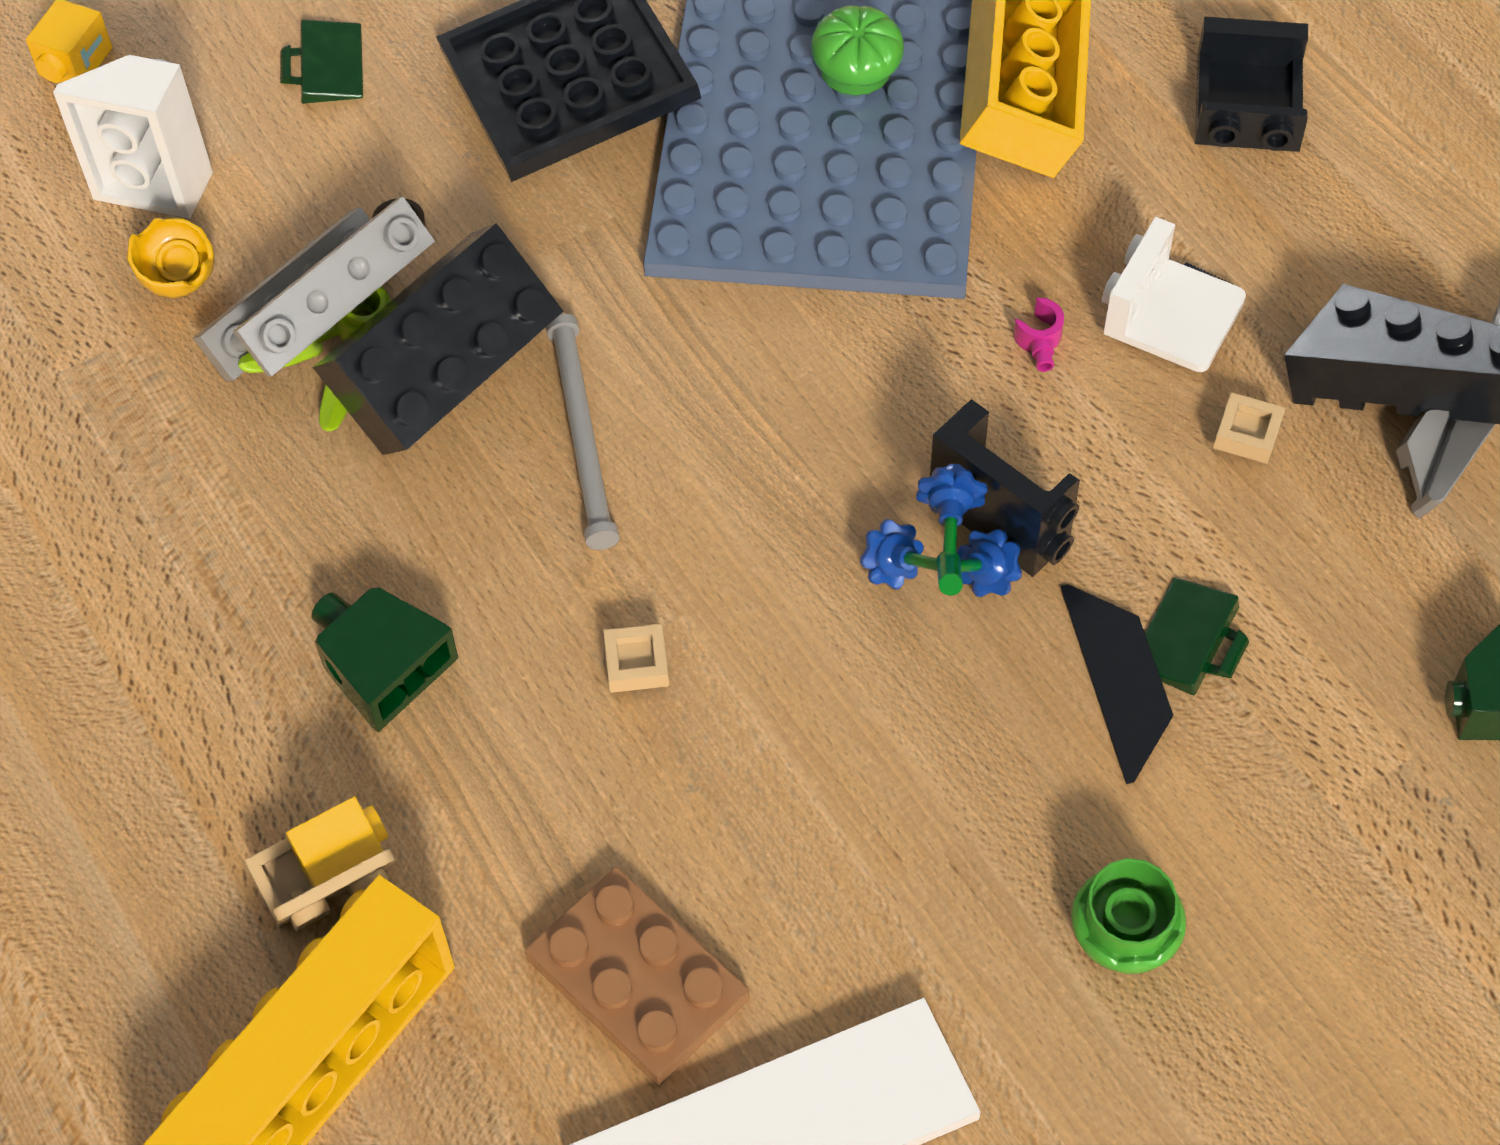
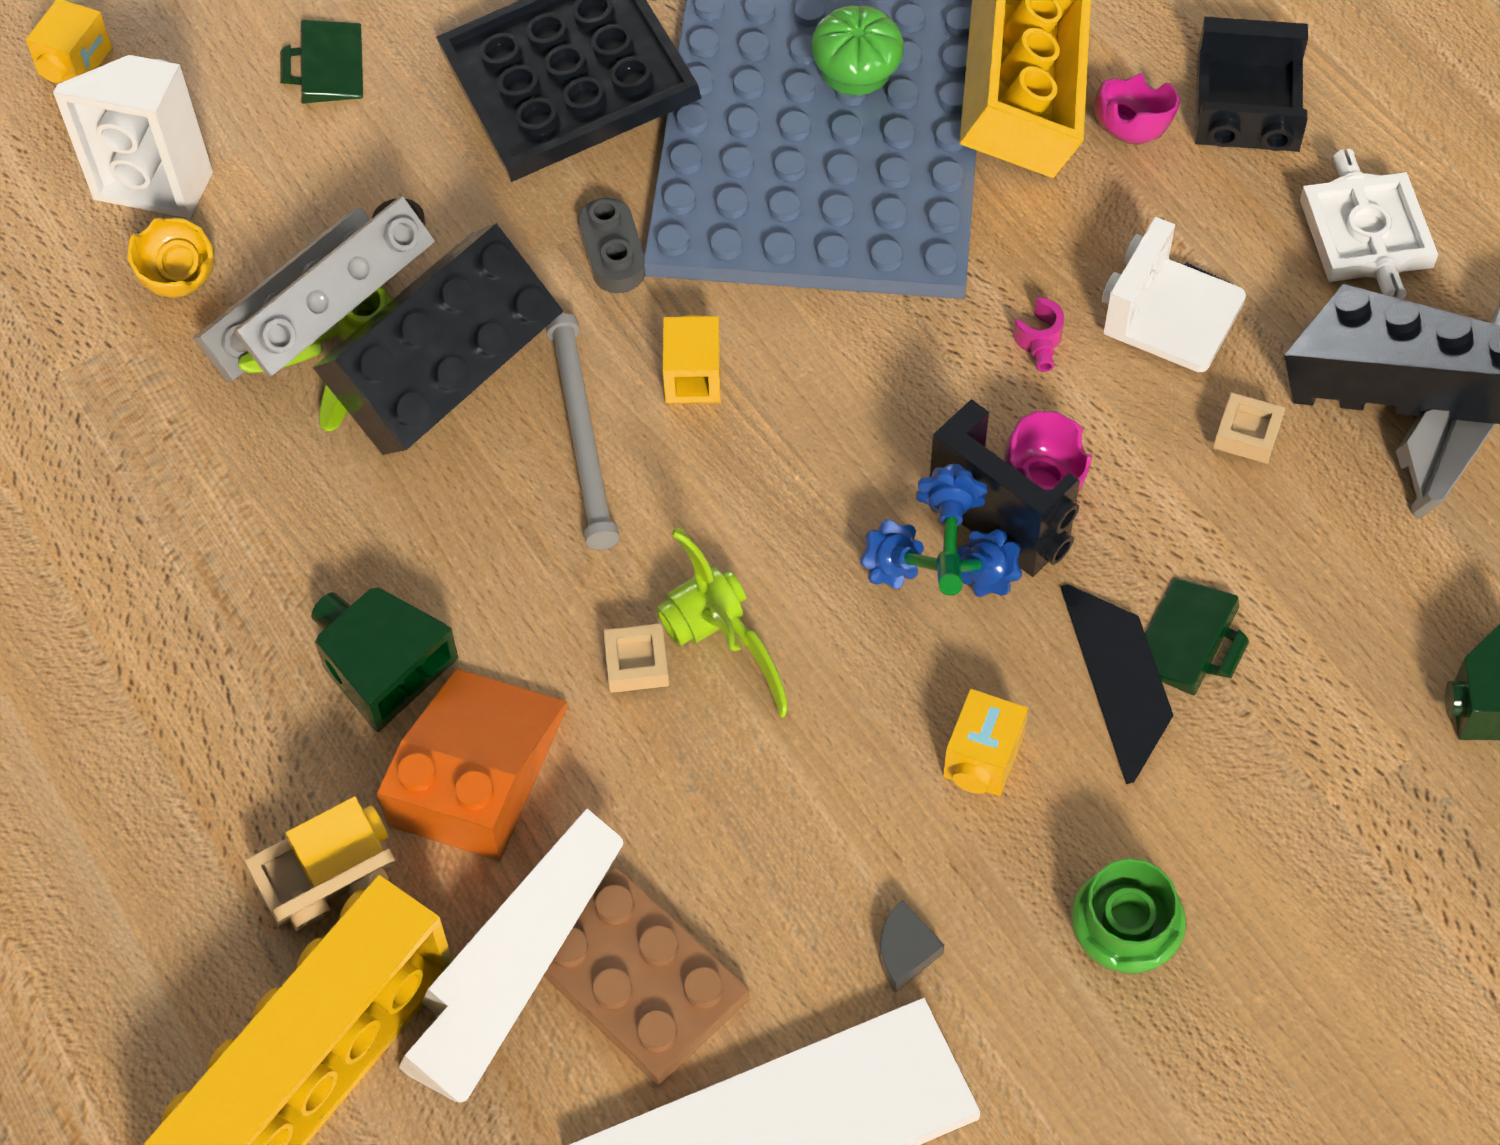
(470, 763): none -> orange slope
(506, 960): none -> white wedge
(607, 235): none -> dark grey plate
(692, 359): none -> yellow brick
(713, 604): none -> lime plant
(907, 946): none -> dark grey tile
(985, 743): none -> yellow brick
(1047, 449): none -> dark pink hair
(1134, 110): none -> dark pink hair
(1368, 226): none -> white plate

